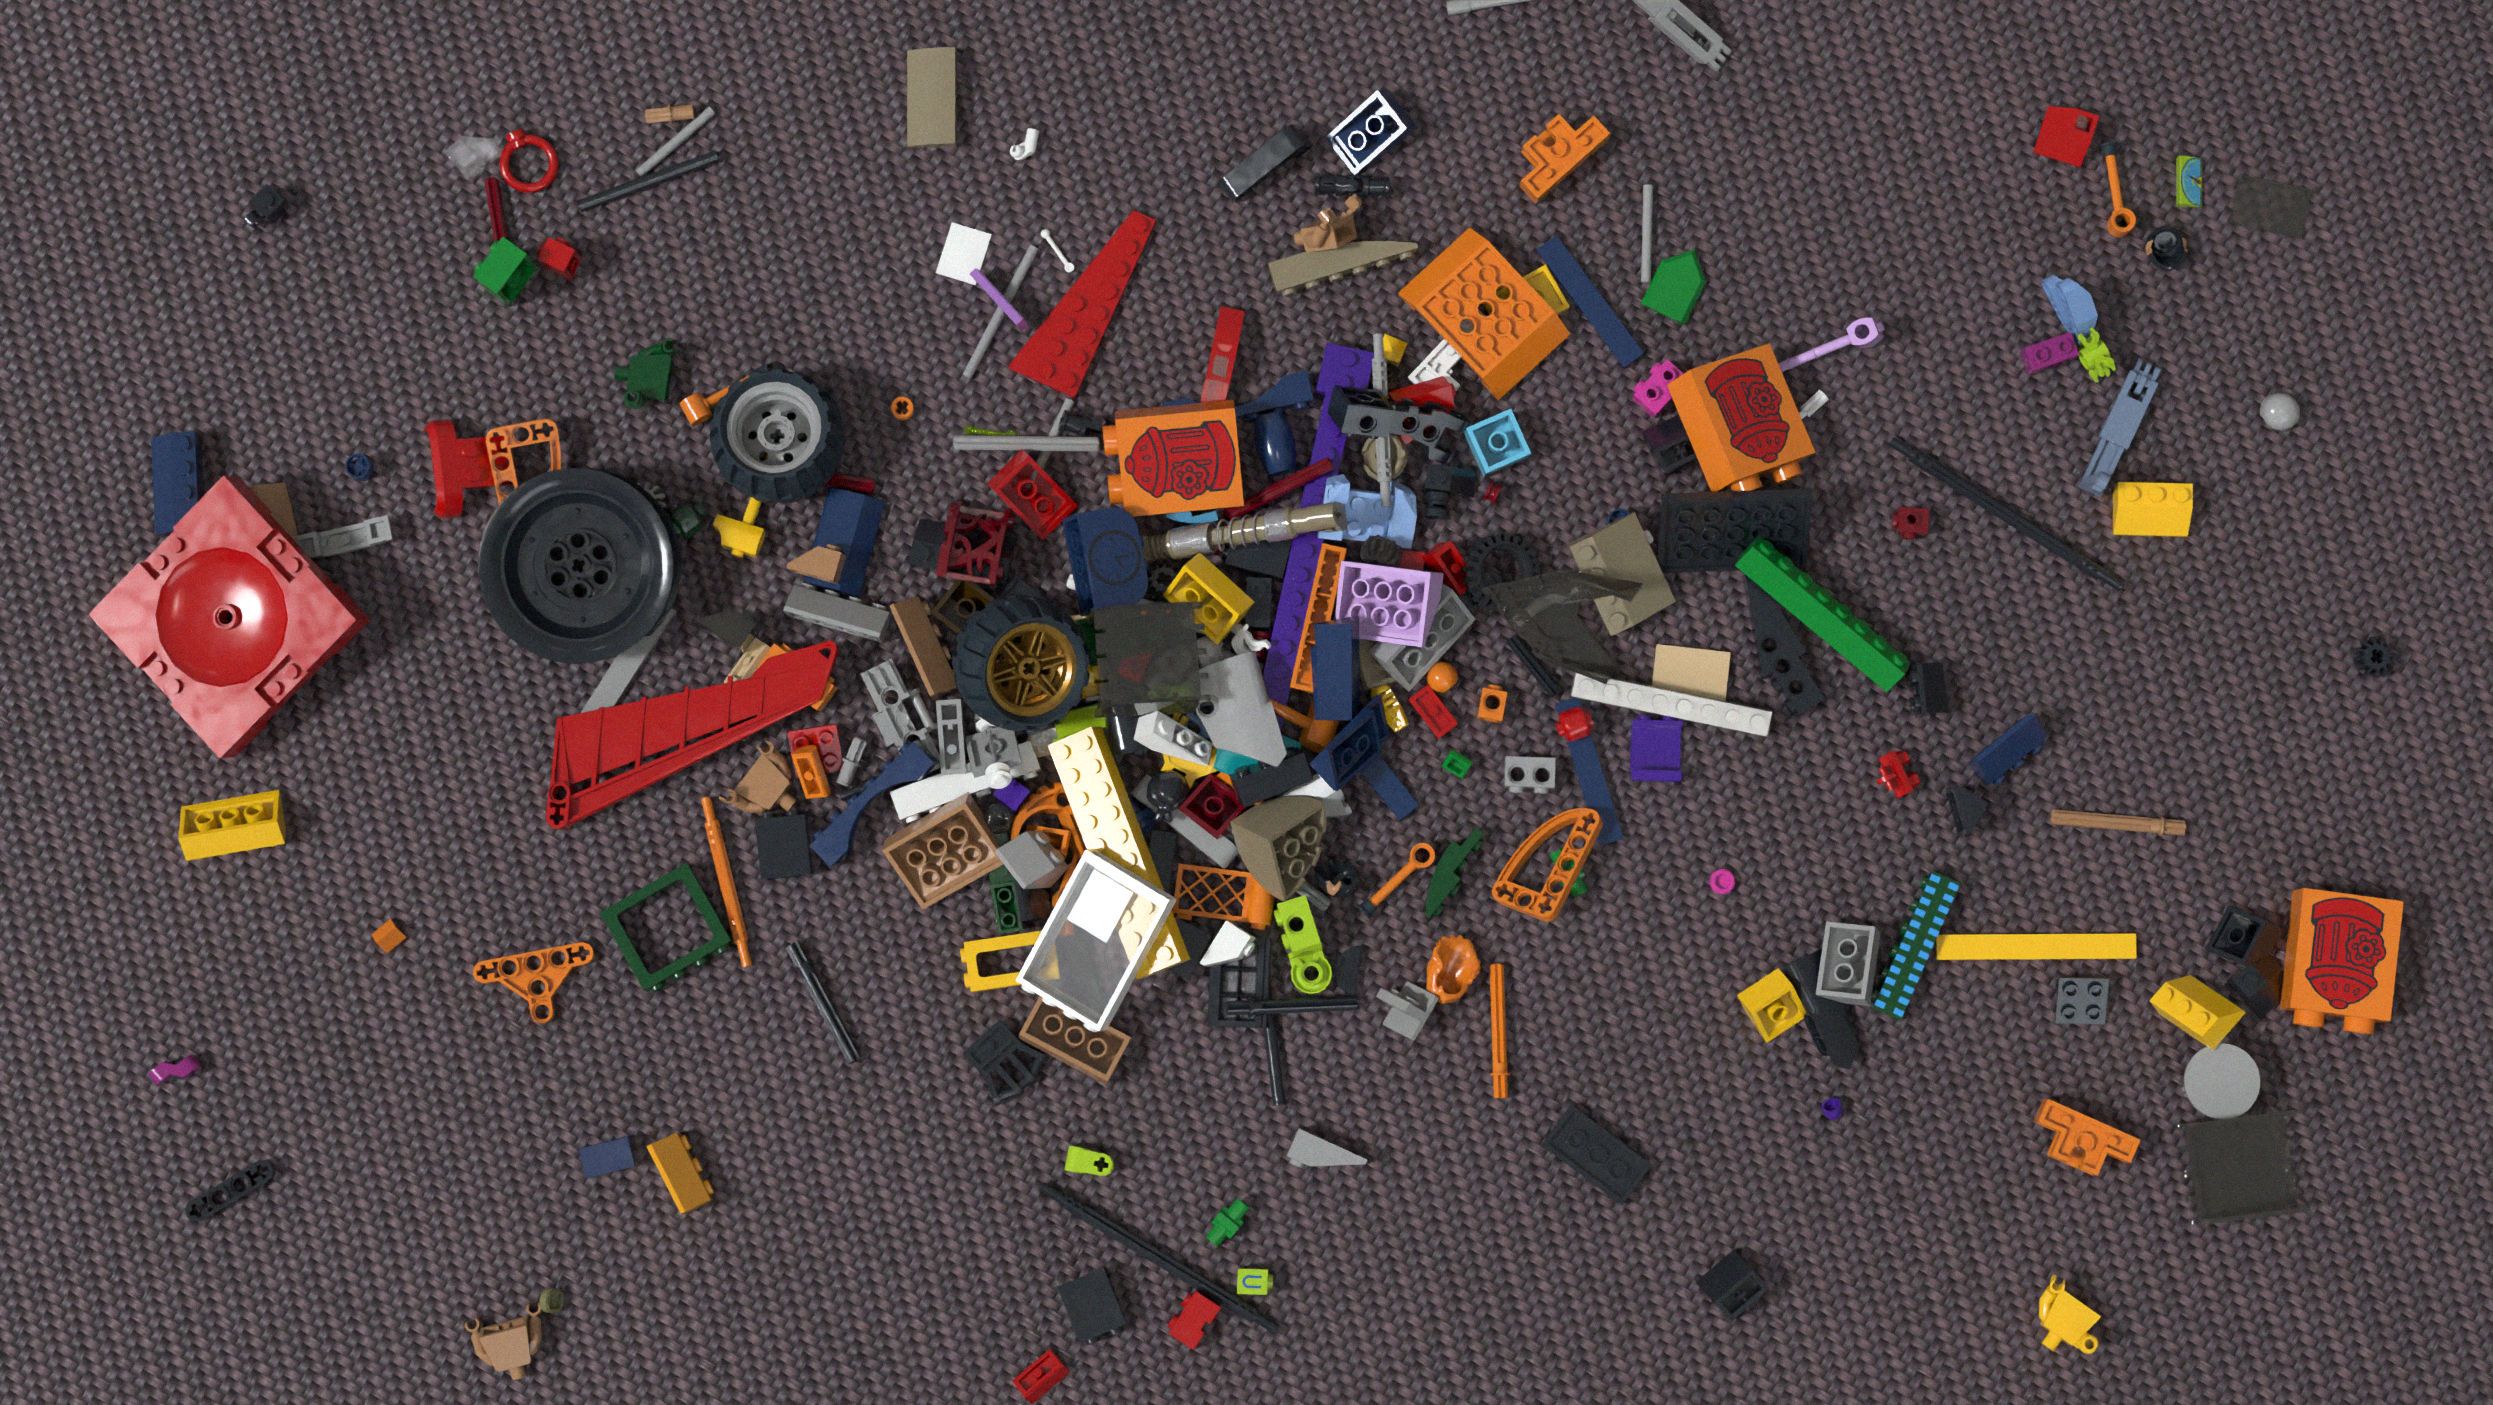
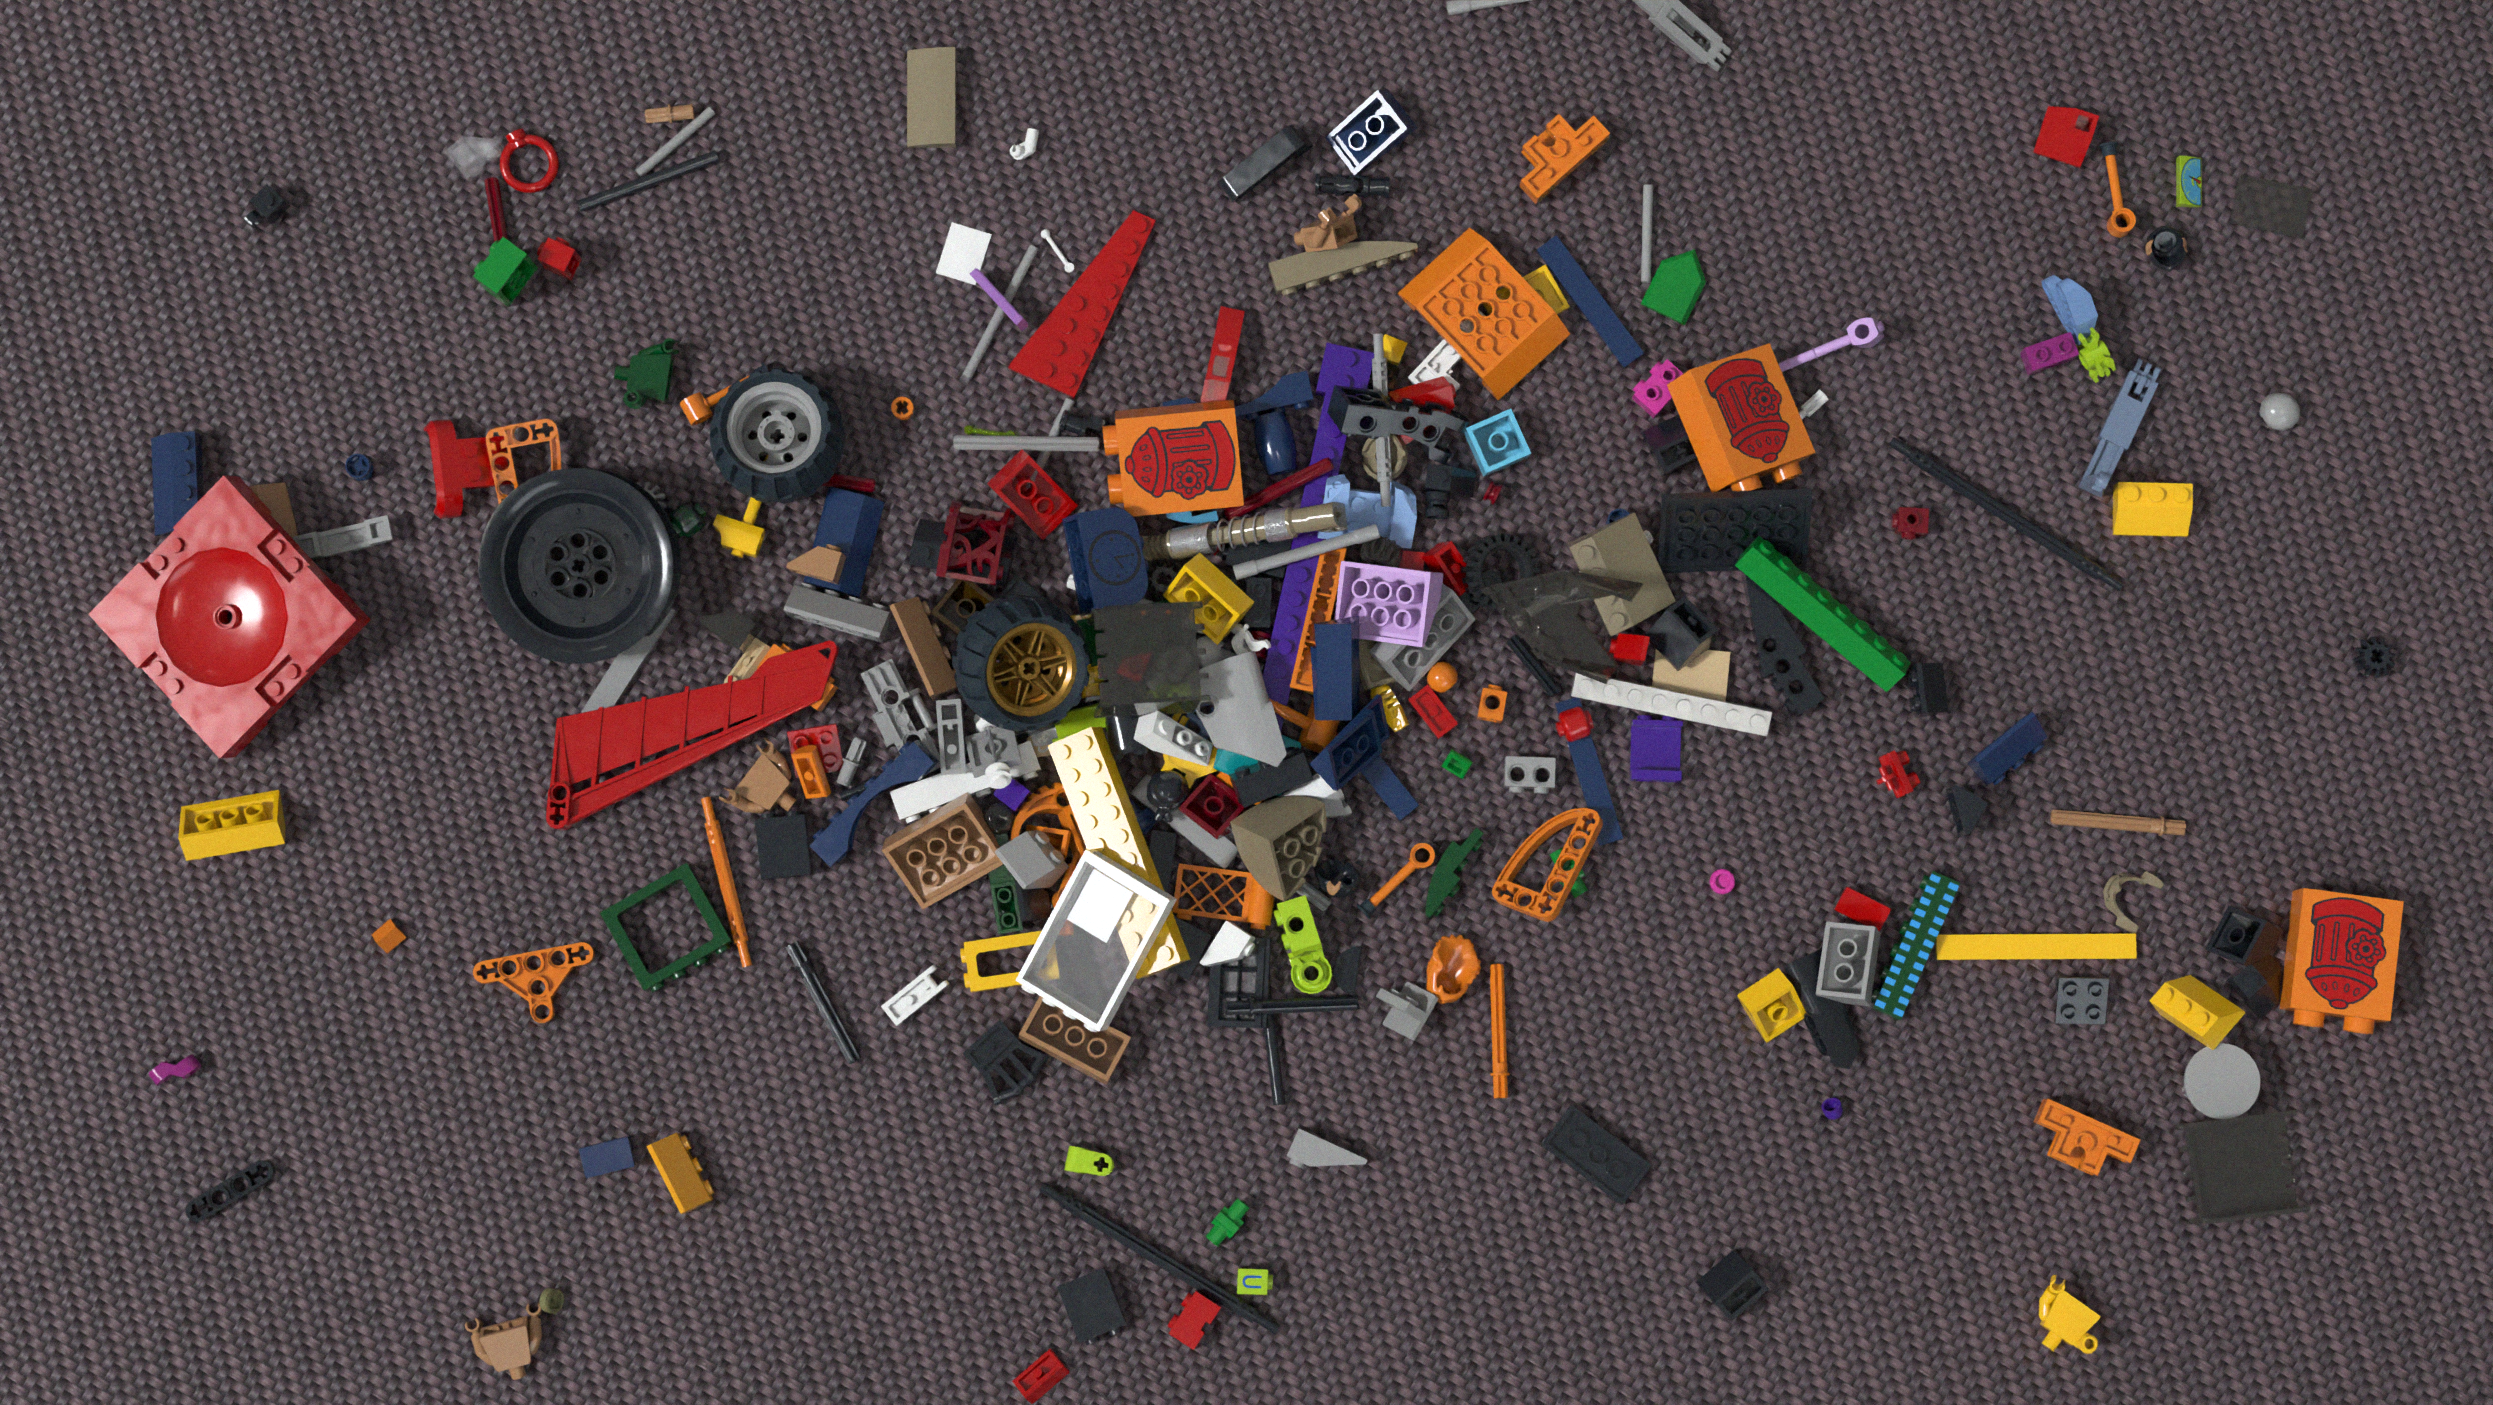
(913, 996): none -> white hinge
(1356, 537): none -> light grey piece
(1629, 648): none -> red slope
(1682, 633): none -> black slope
(1862, 908): none -> red slope
(2114, 886): none -> dark tan helmet

